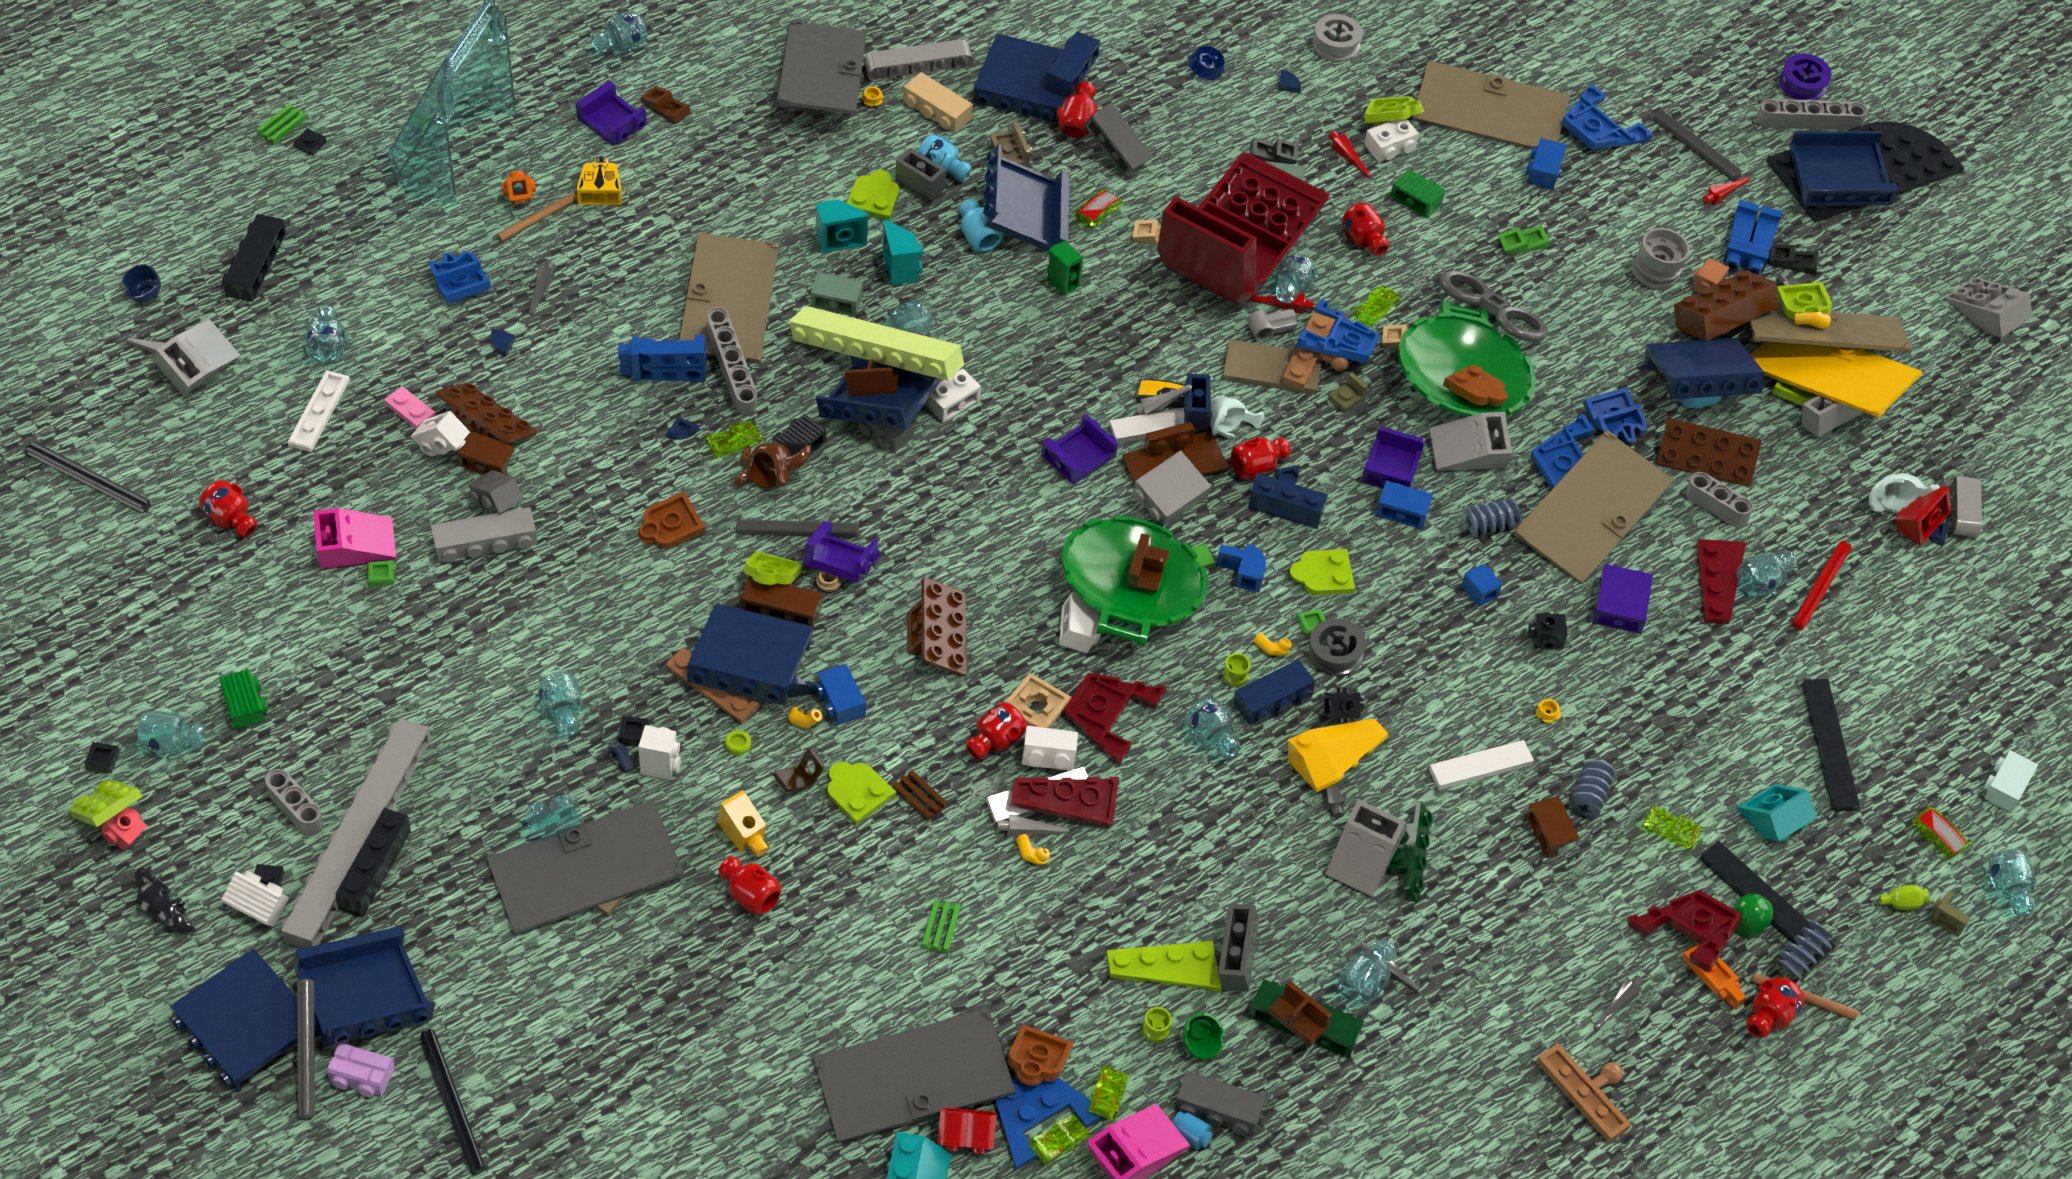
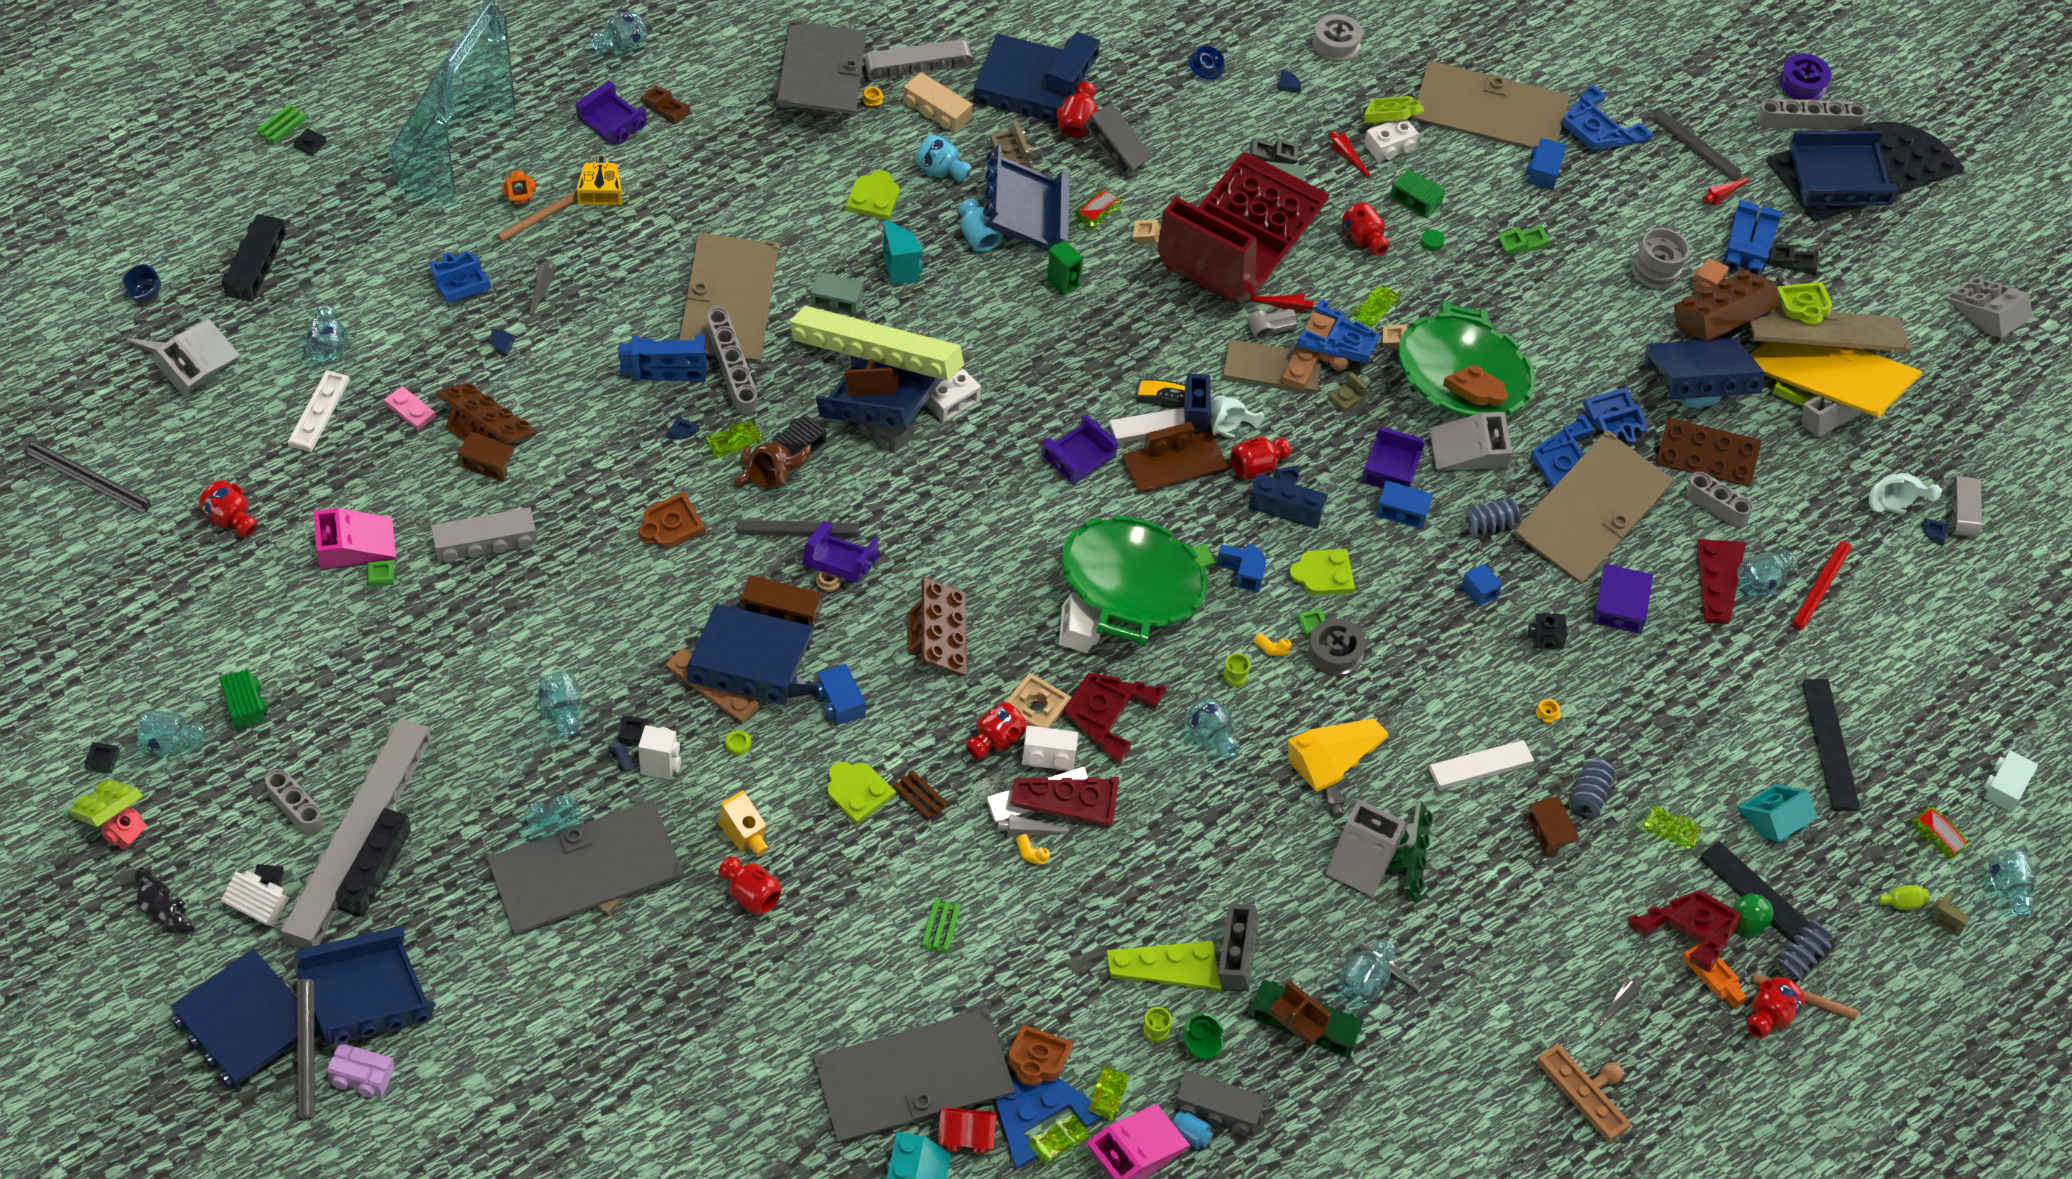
(440, 434): white brick -> none
(452, 1102): black axle -> none
(495, 491): dark grey brick -> none
(772, 569): lime plate -> none
(799, 777): dark brown bracket -> none
(805, 721): yellow arm -> none
(840, 226): teal slope -> none
(910, 317): clear light blue piece -> none
(920, 174): dark grey brick -> none
(1147, 566): reddish brown panel -> none
(1158, 402): light grey piece -> none
(1171, 488): light grey brick -> none
(1274, 692): dark blue brick -> none
(1295, 277): clear light blue piece -> none
(1343, 705): black brick -> none
(1432, 240): none -> green tile
(1494, 304): dark grey bar -> none
(1814, 319): yellow arm -> none
(1924, 515): red slope -> none

